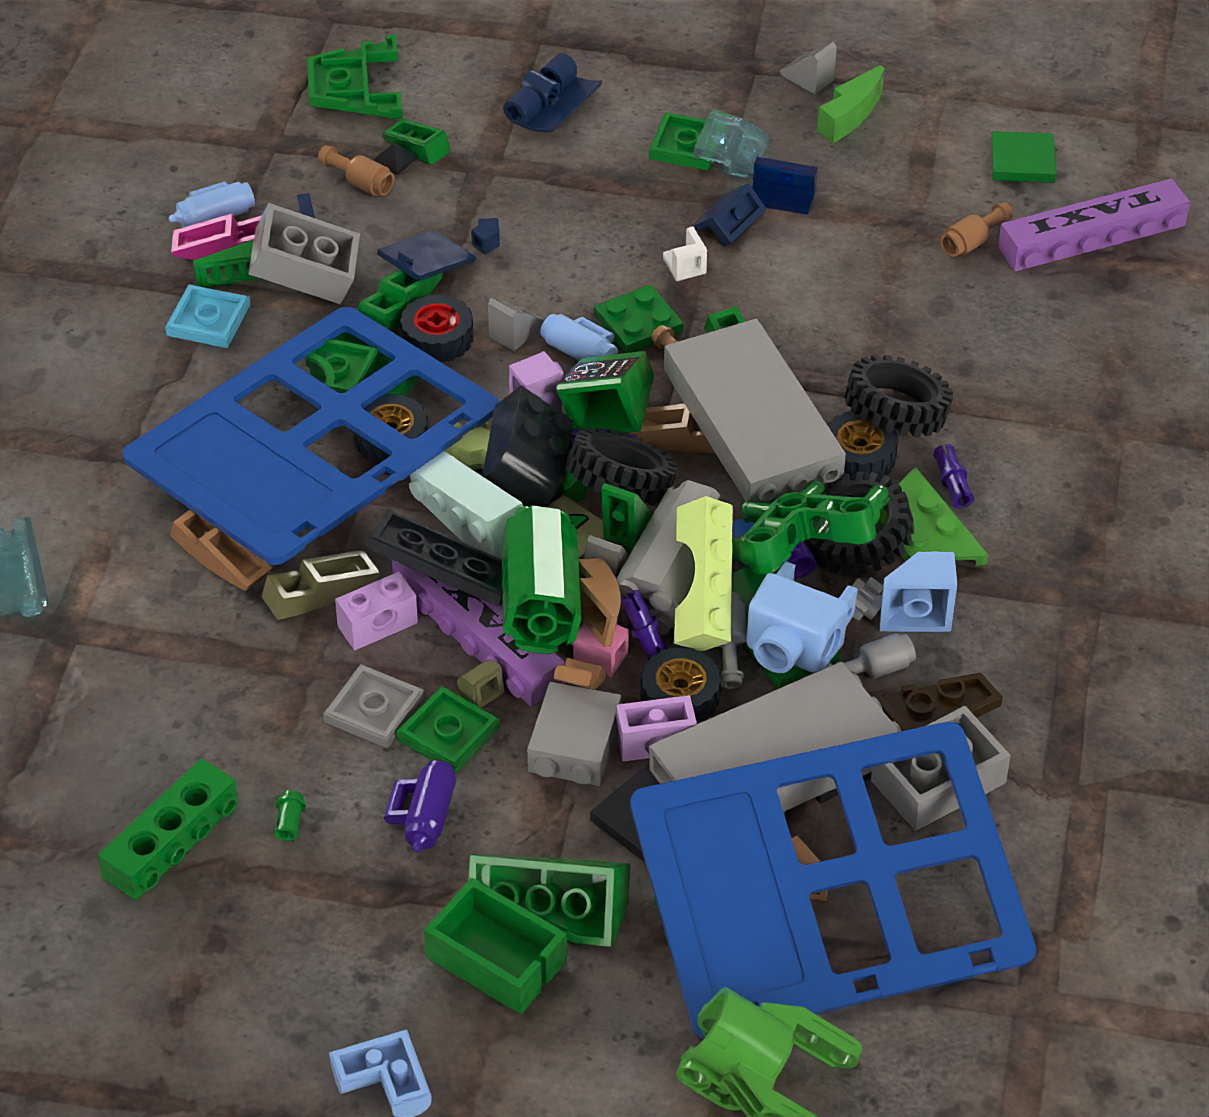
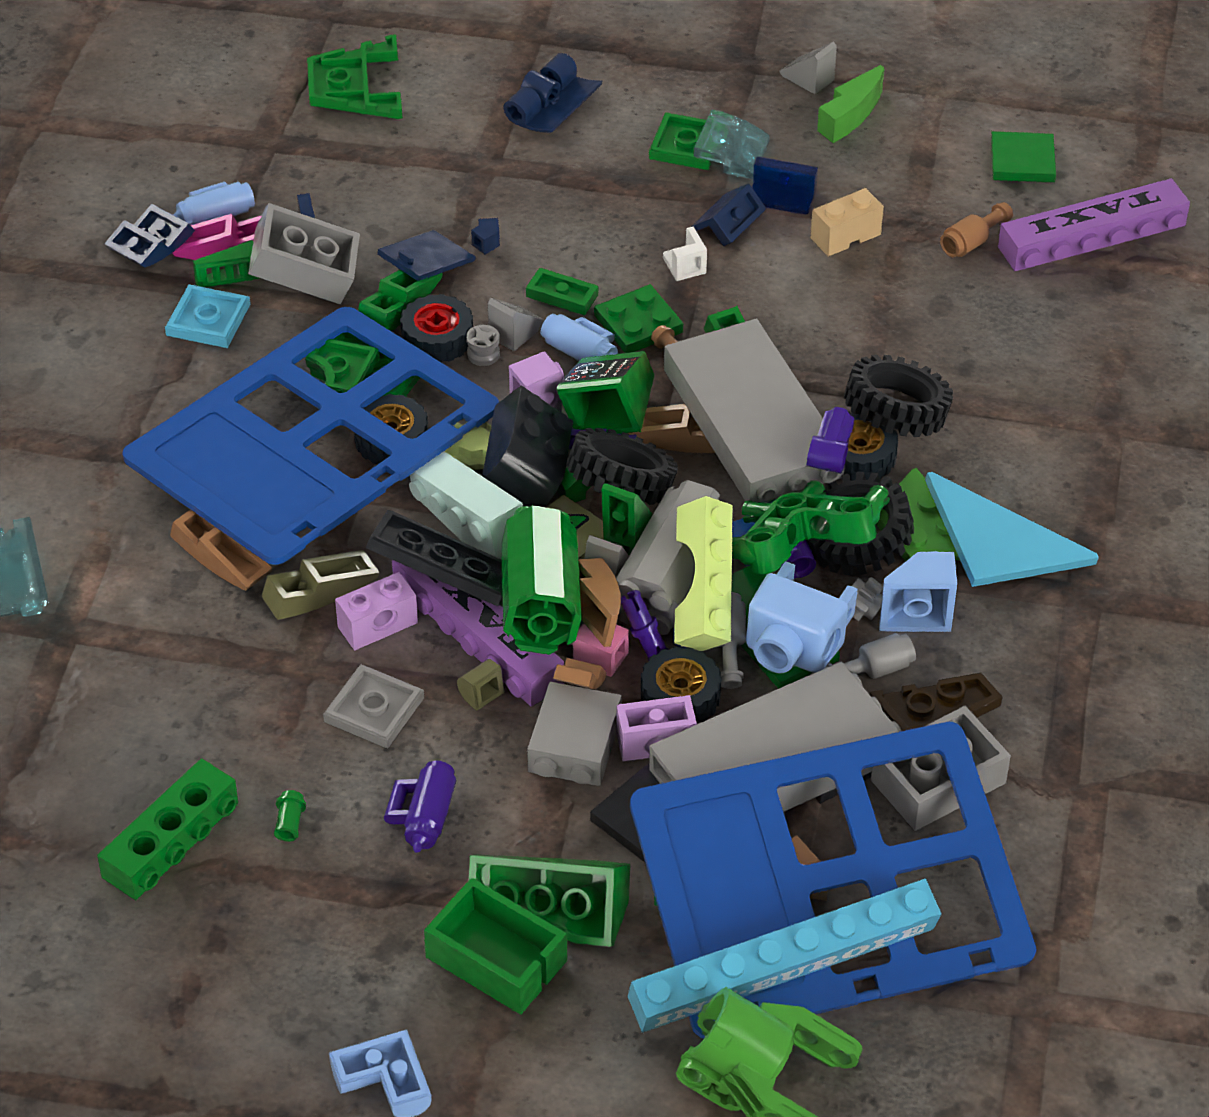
(151, 237): none -> dark blue slope
(360, 171): medium nougat piece -> none
(396, 158): black slope -> none
(425, 141): green slope -> none
(448, 729): green tile -> none
(483, 345): none -> light grey wheel
(562, 291): none -> green plate
(784, 954): none -> medium azure brick
(830, 446): none -> dark purple piece
(845, 221): none -> tan brick
(953, 476): dark purple pin -> none
(997, 542): none -> medium azure tile

